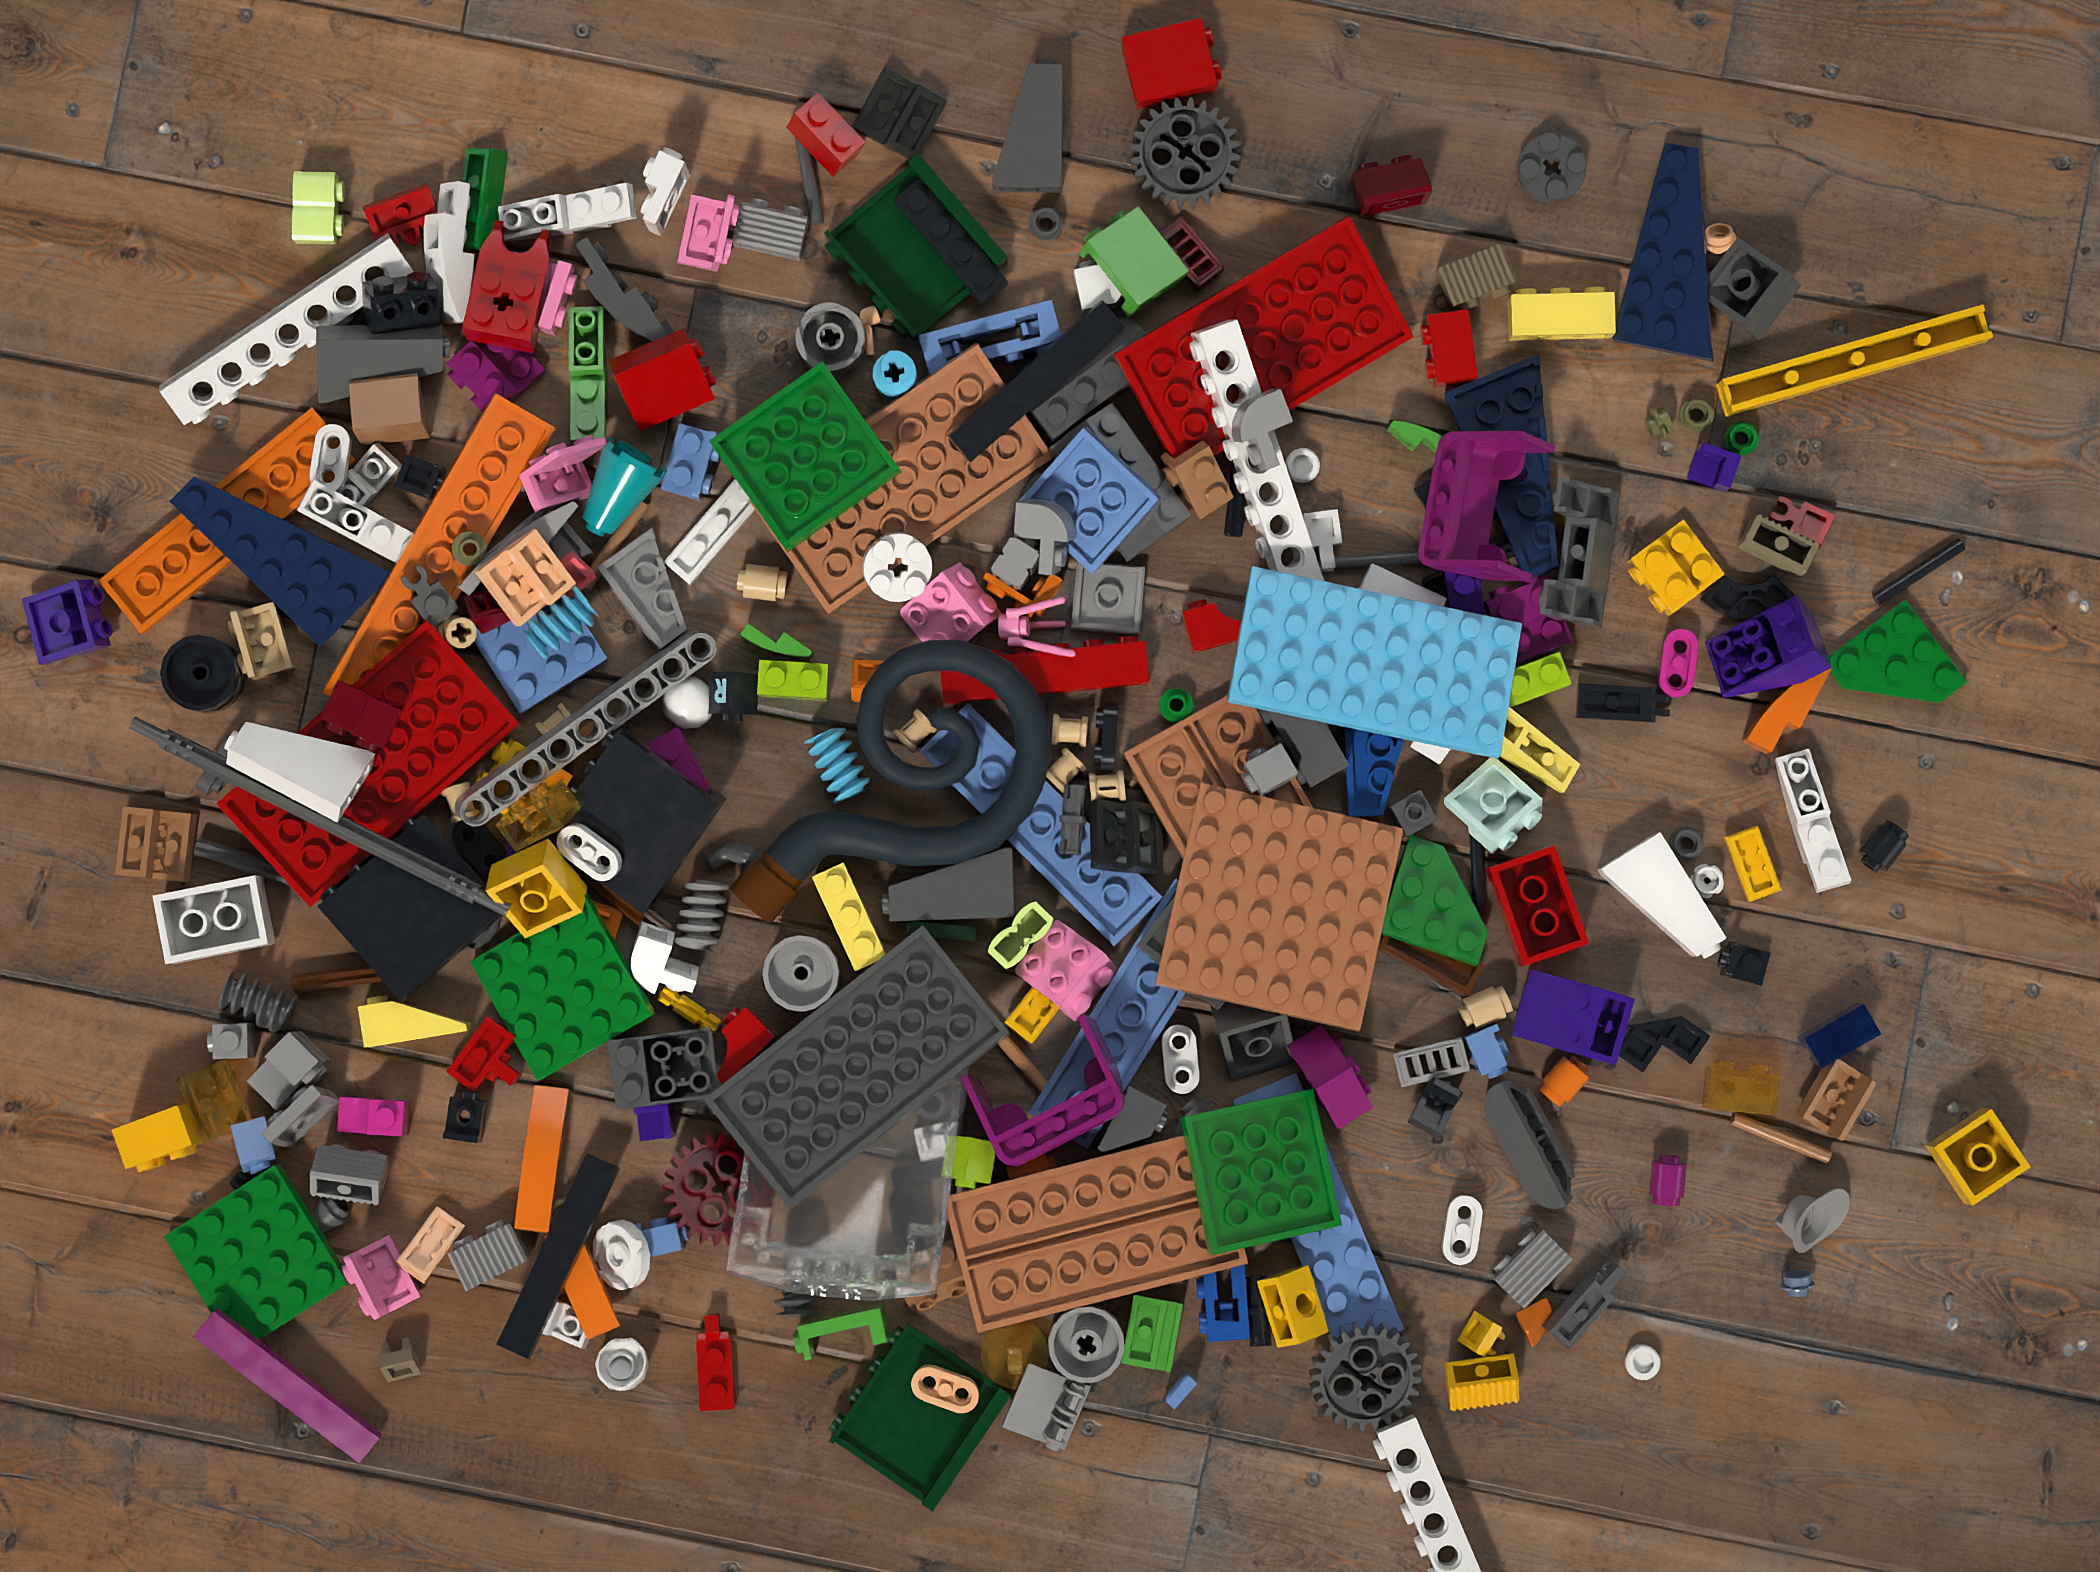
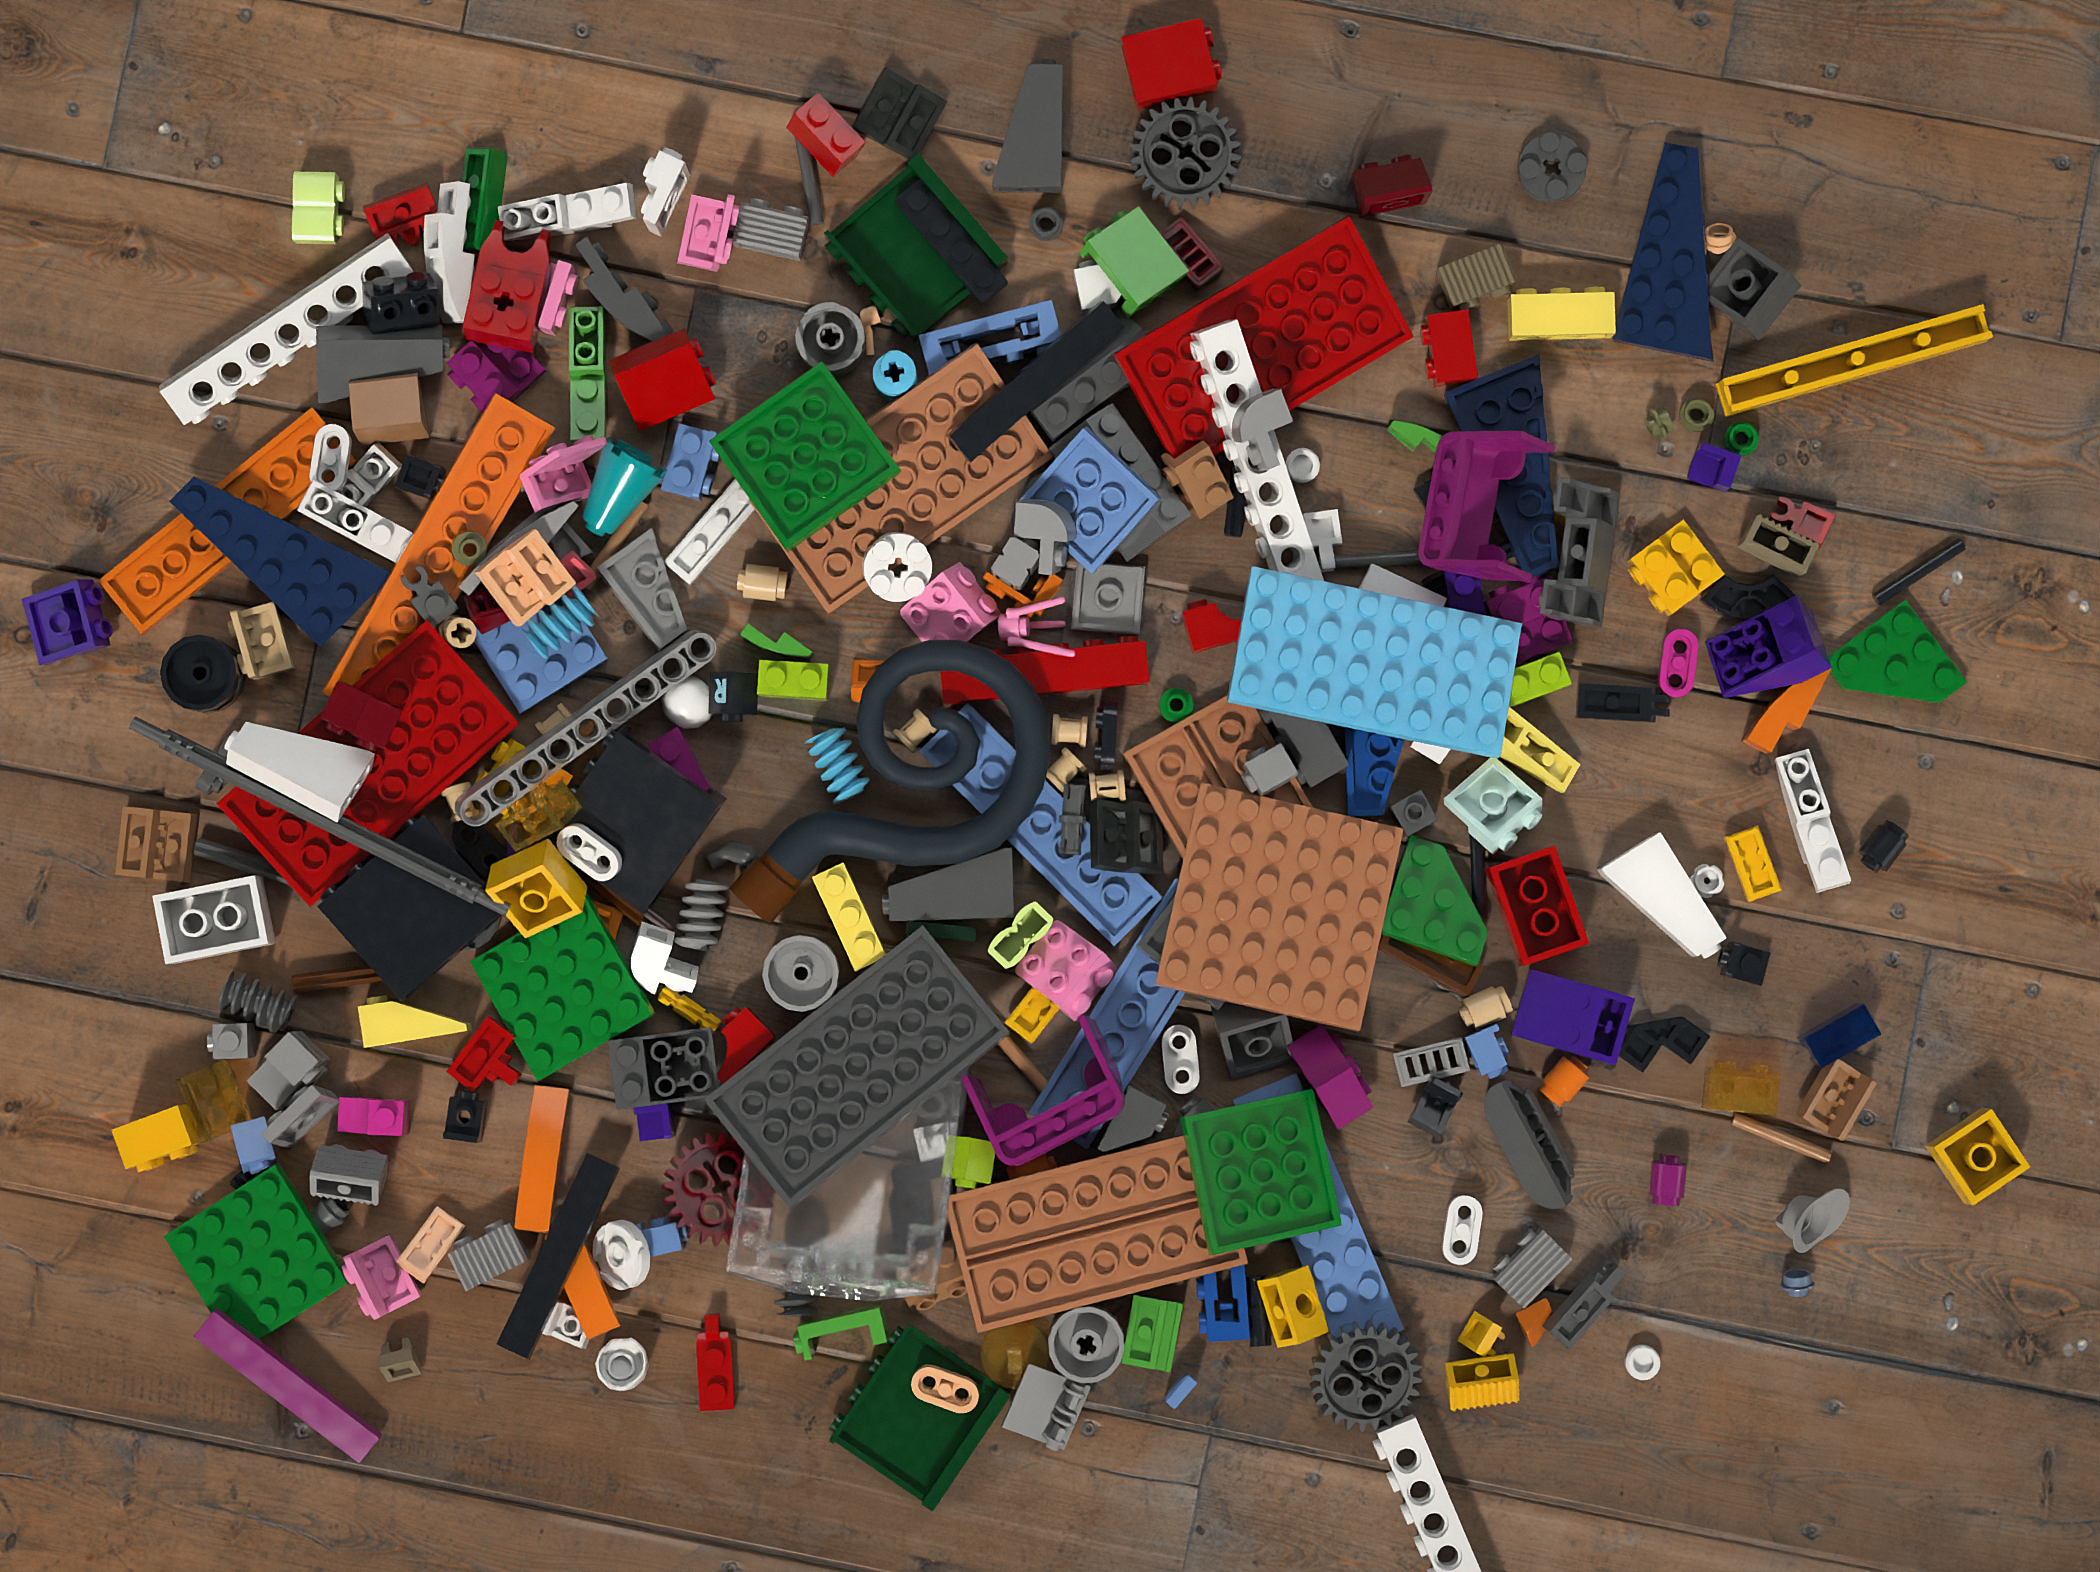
(1696, 843): dark grey plate -> none

